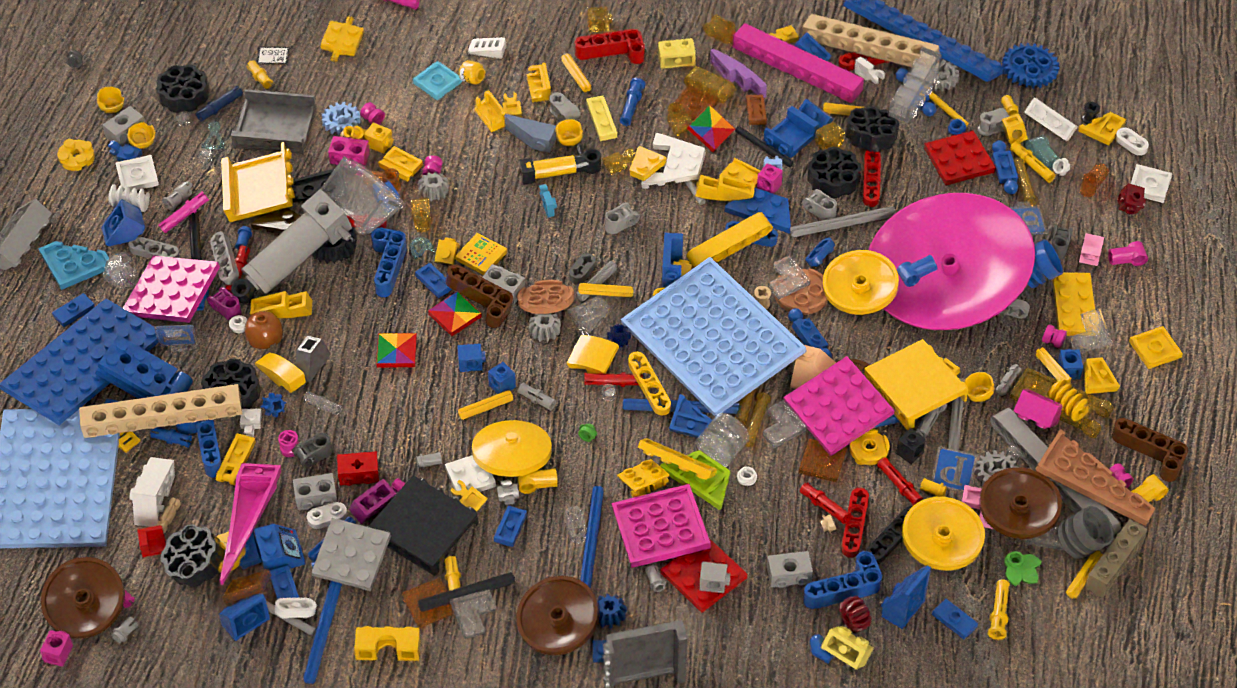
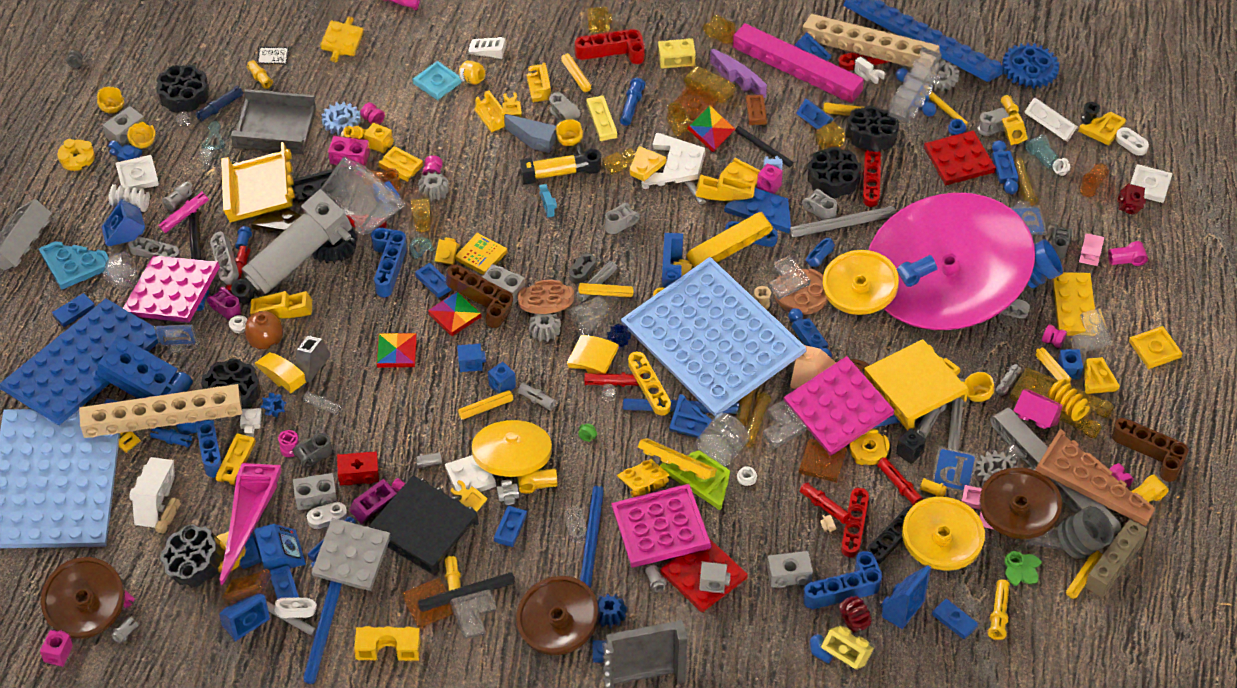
(151, 540): red panel -> none
(786, 34): yellow plate -> none
(792, 133): blue panel -> none
(1032, 161): yellow pin -> none

